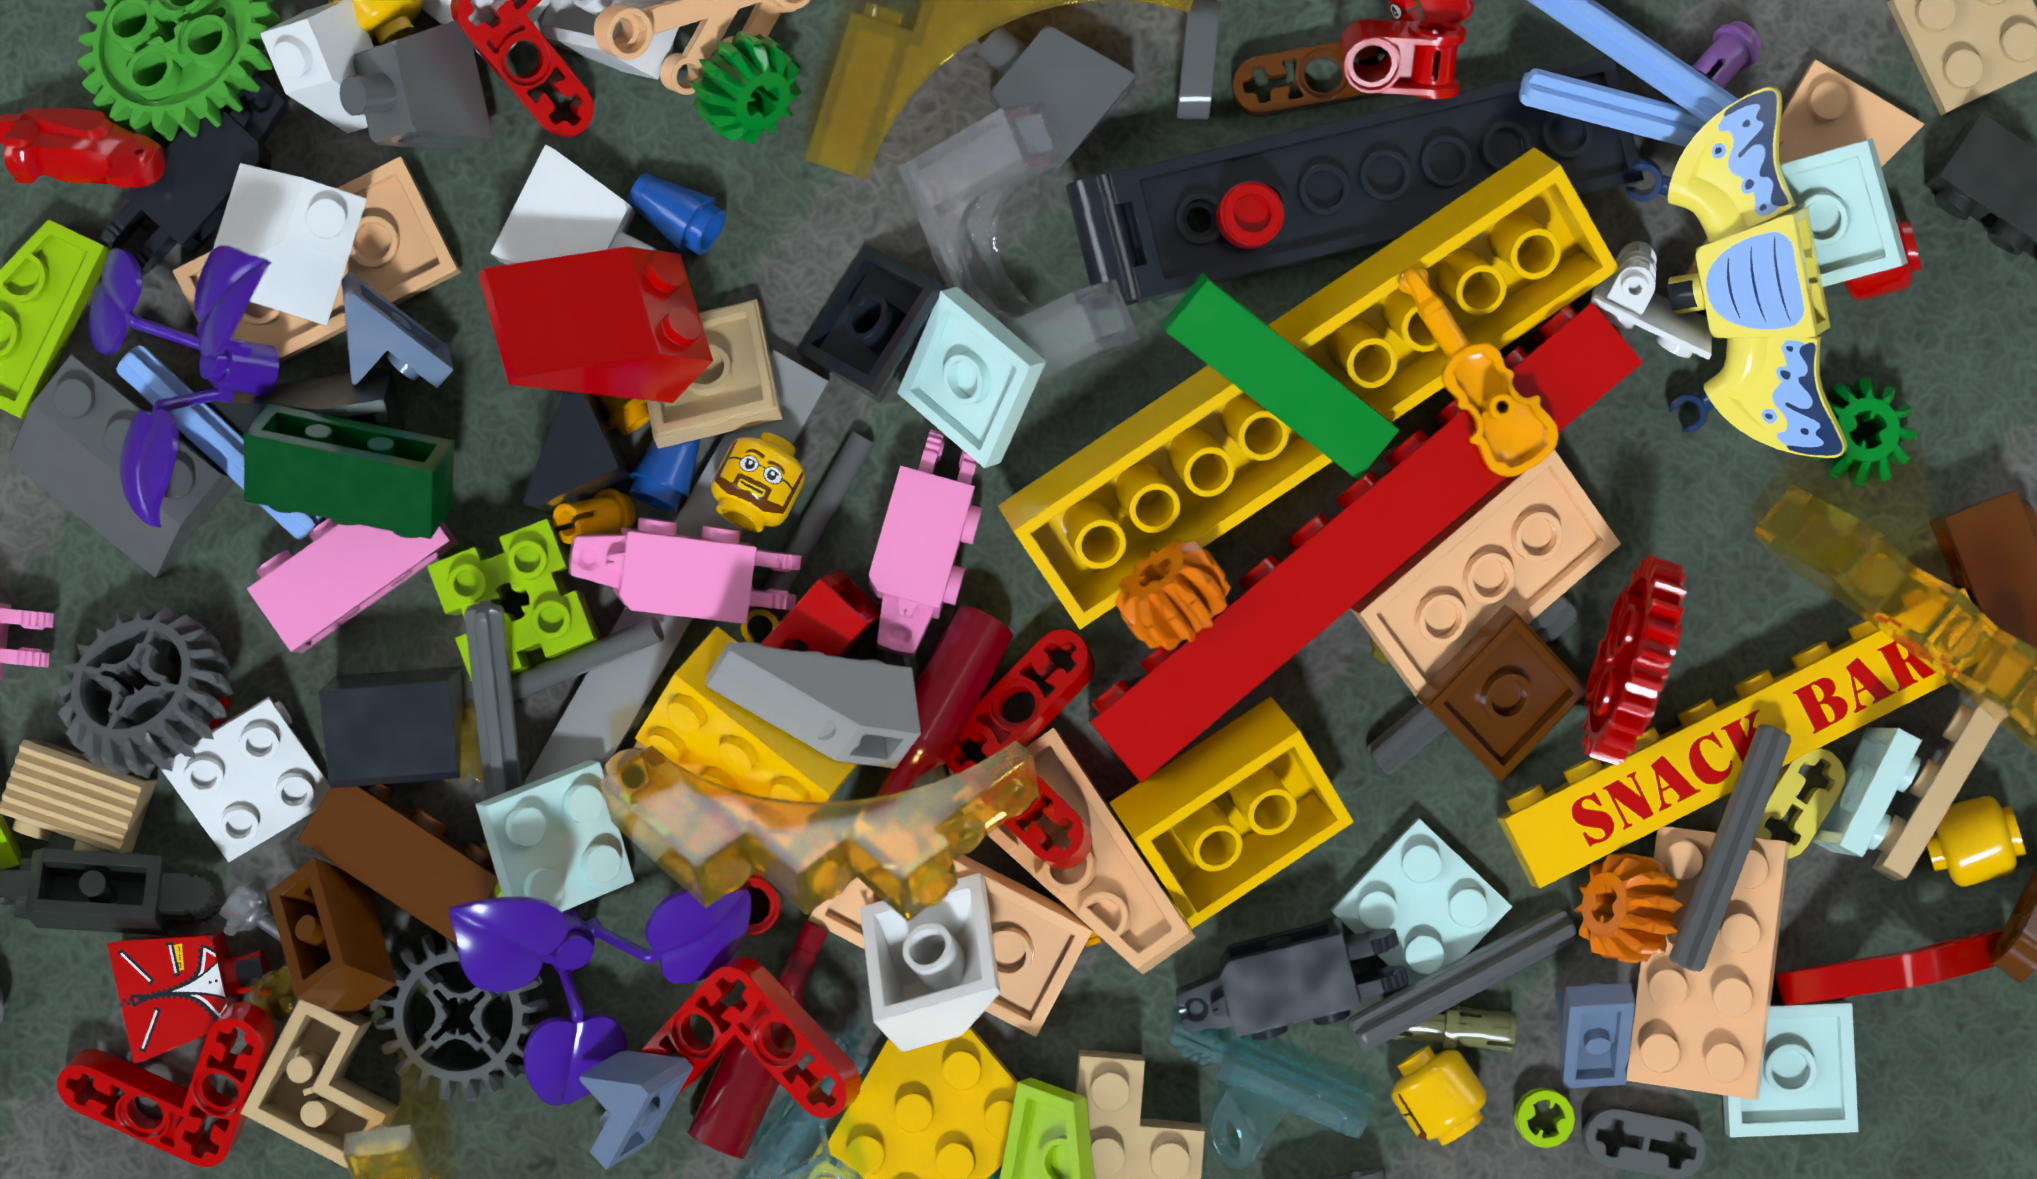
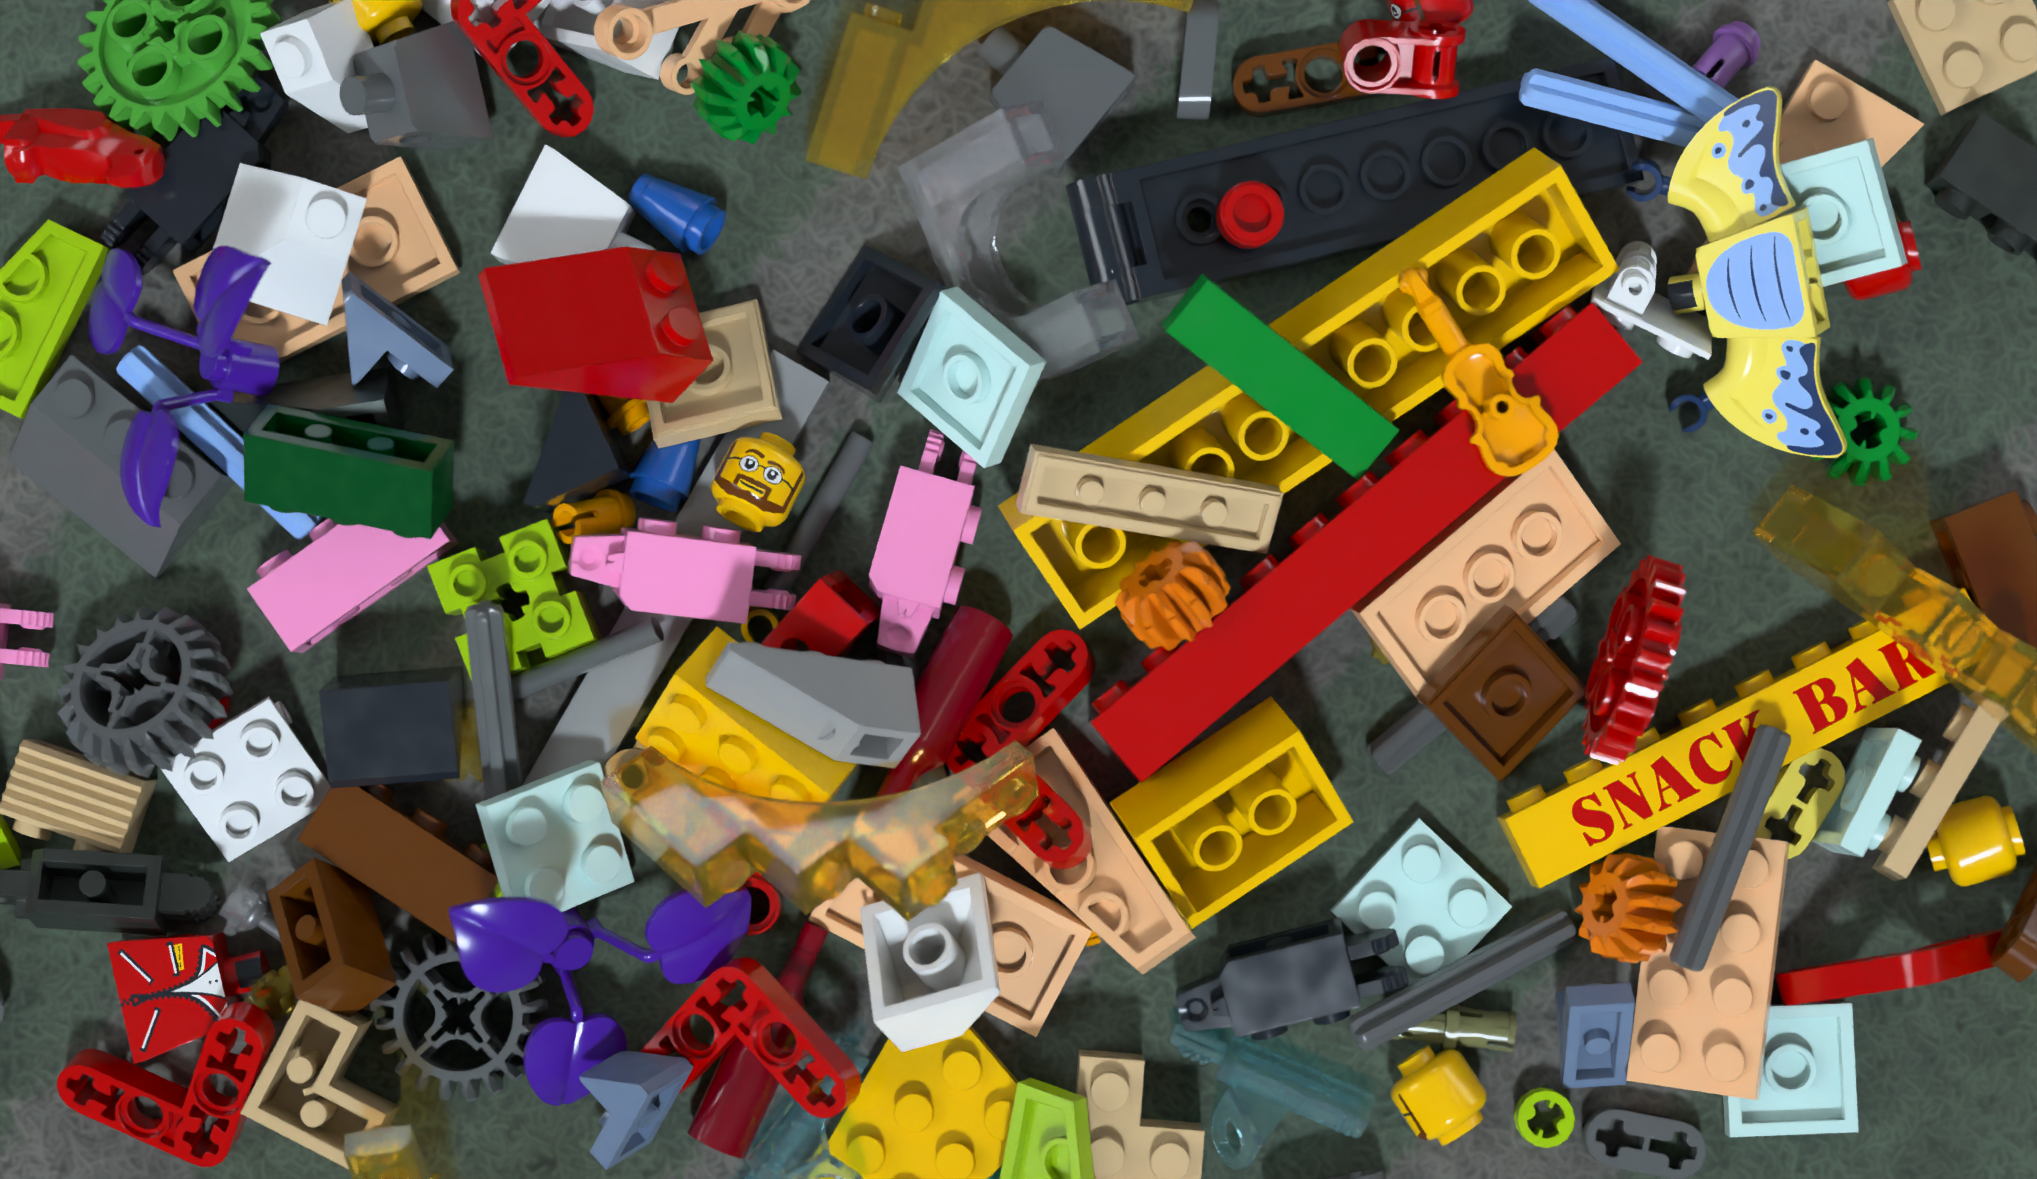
(1148, 499): none -> tan tile

